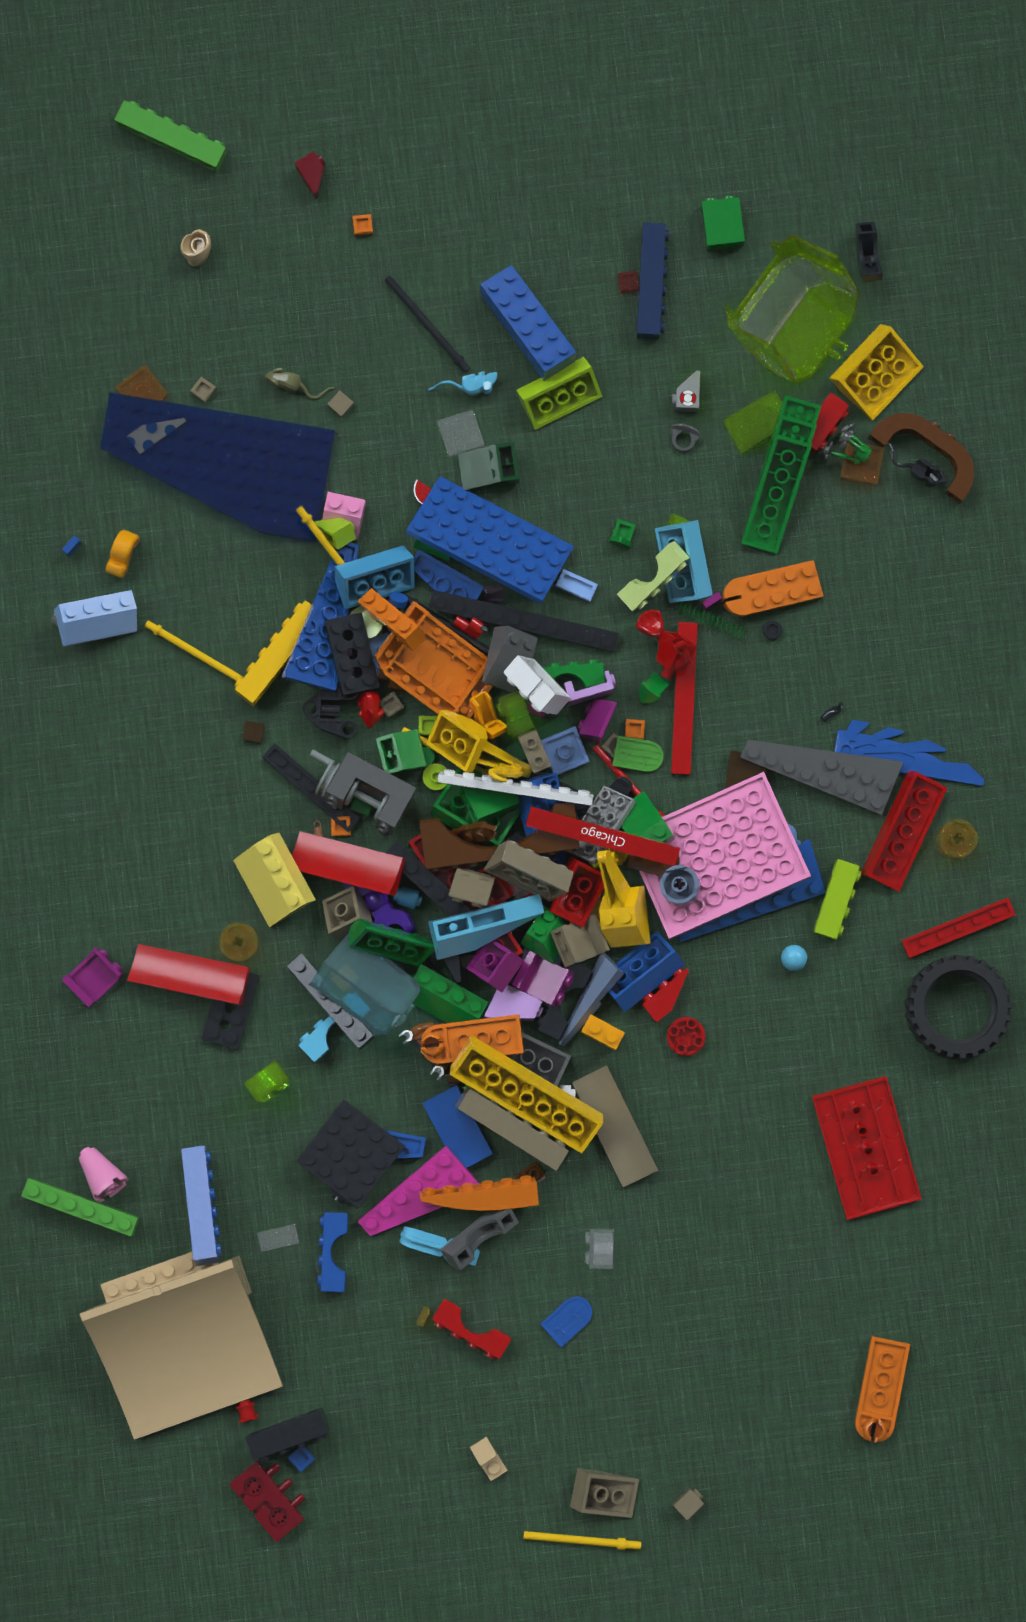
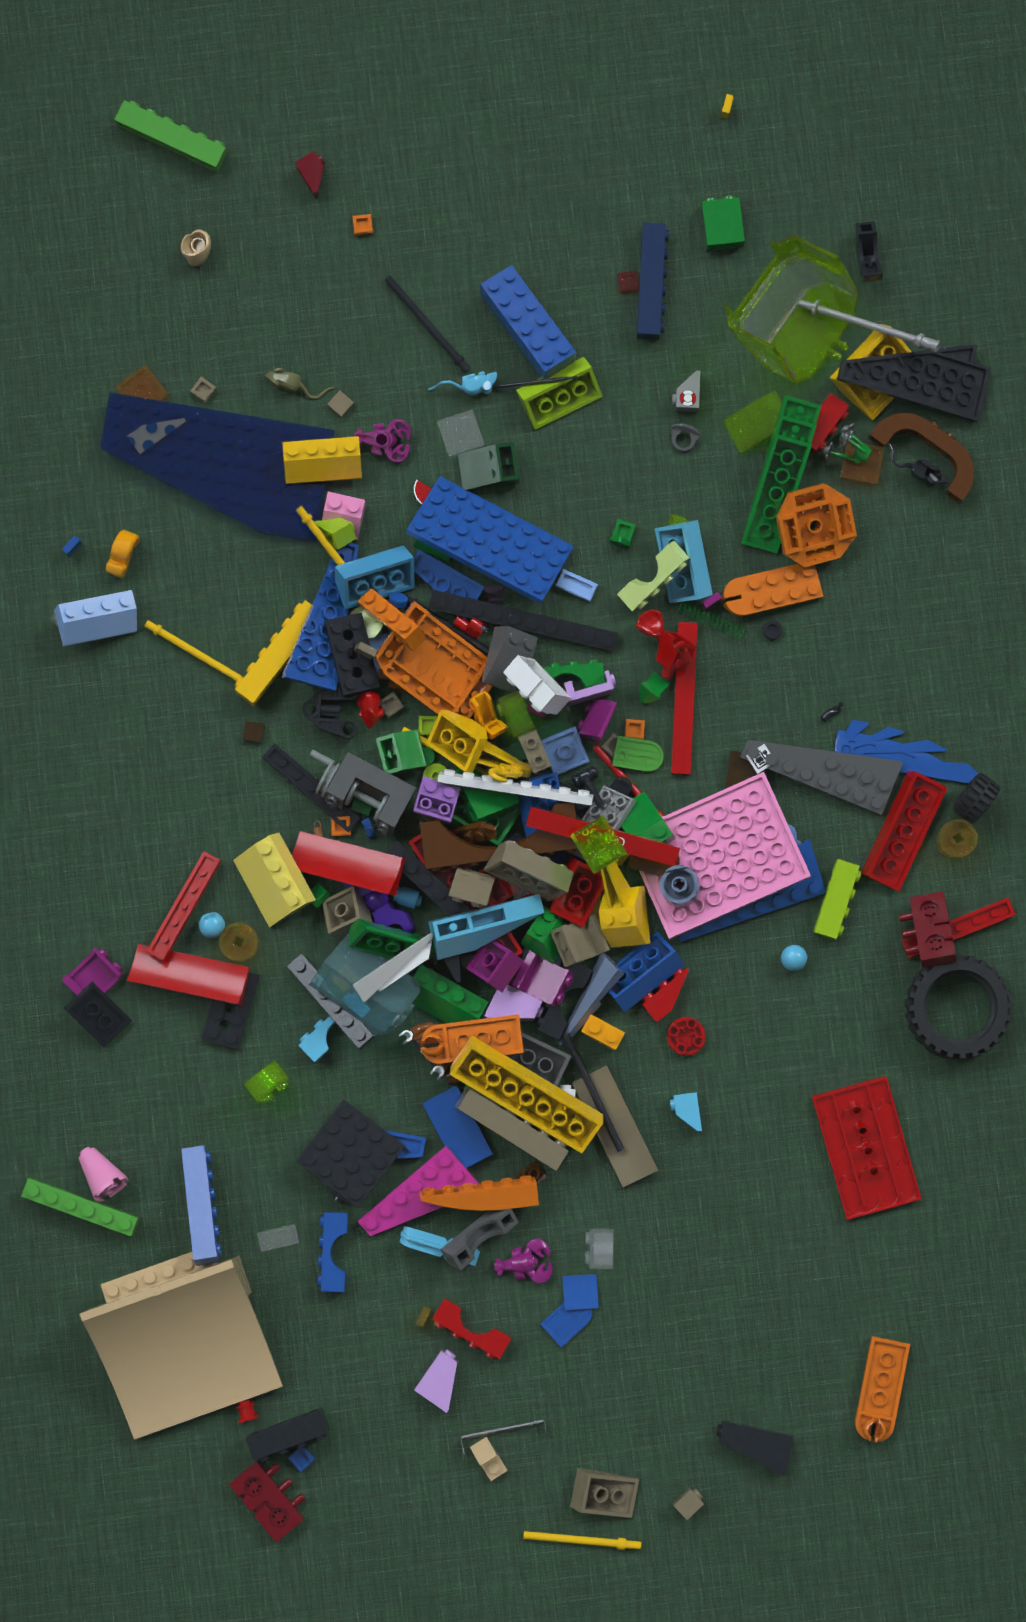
(97, 1014): none -> black tile
(183, 906): none -> red plate
(211, 925): none -> medium azure piece
(320, 895): none -> green tile
(322, 460): none -> yellow slope
(365, 650): none -> dark tan tile
(369, 829): none -> blue tile
(386, 439): none -> magenta animal
(394, 968): none -> white wedge
(436, 799): none -> medium lavender slope
(438, 1380): none -> lavender slope
(502, 1430): none -> dark grey piece
(526, 1262): none -> magenta animal
(533, 382): none -> black piece
(571, 1046): none -> black bar
(580, 1292): none -> blue sticker
(586, 777): none -> black piece
(598, 844): none -> clear neon green brick
(687, 1109): none -> medium azure slope
(727, 106): none -> yellow tile
(759, 762): none -> white sticker
(759, 1444): none -> black slope
(833, 527): none -> orange piece
(919, 341): none -> light grey bar
(931, 930): none -> dark red piece
(938, 381): none -> black wing
(976, 798): none -> black tyre

